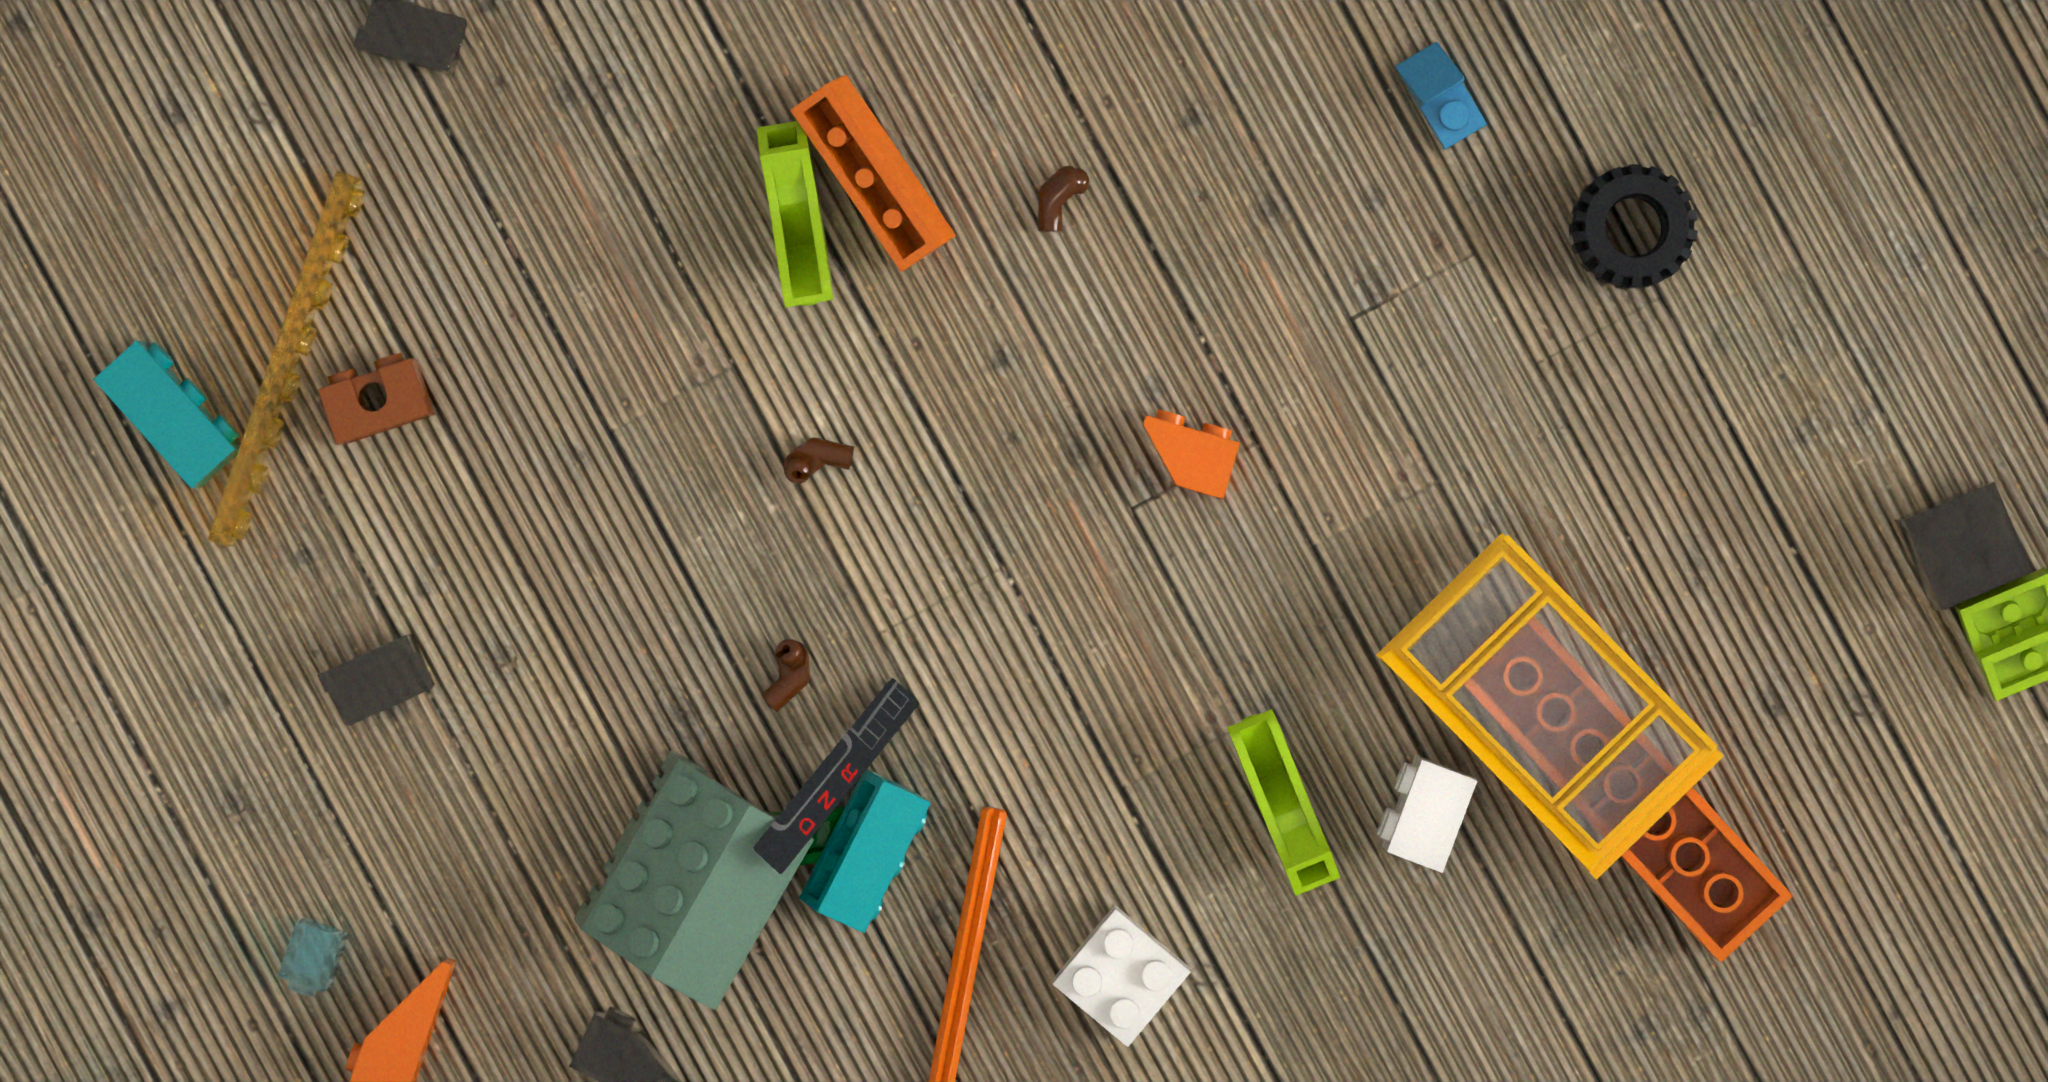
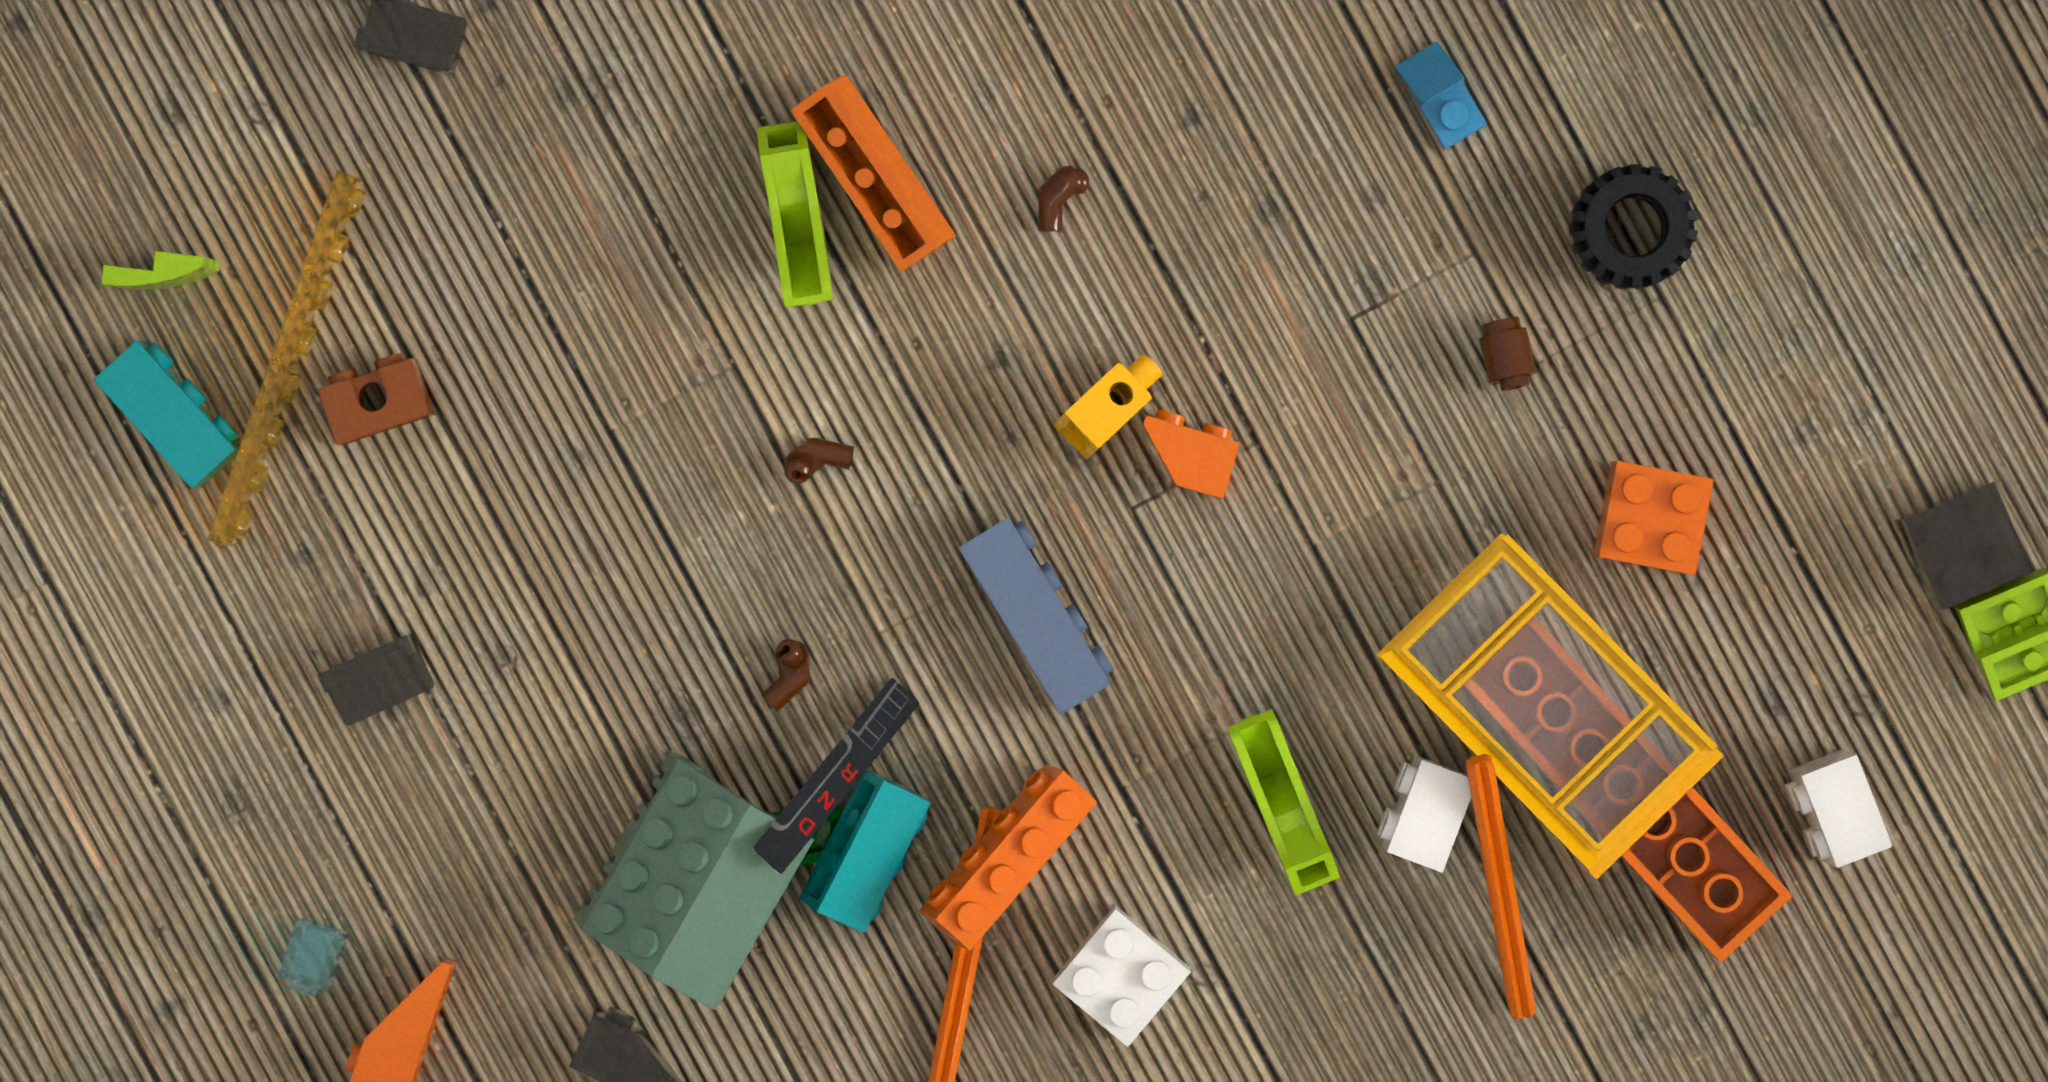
(168, 272): none -> lime slope
(1007, 856): none -> orange brick
(1035, 615): none -> sand blue brick
(1096, 417): none -> yellow torso
(1500, 886): none -> orange axle
(1507, 353): none -> reddish brown brick
(1653, 517): none -> orange brick
(1837, 808): none -> white brick

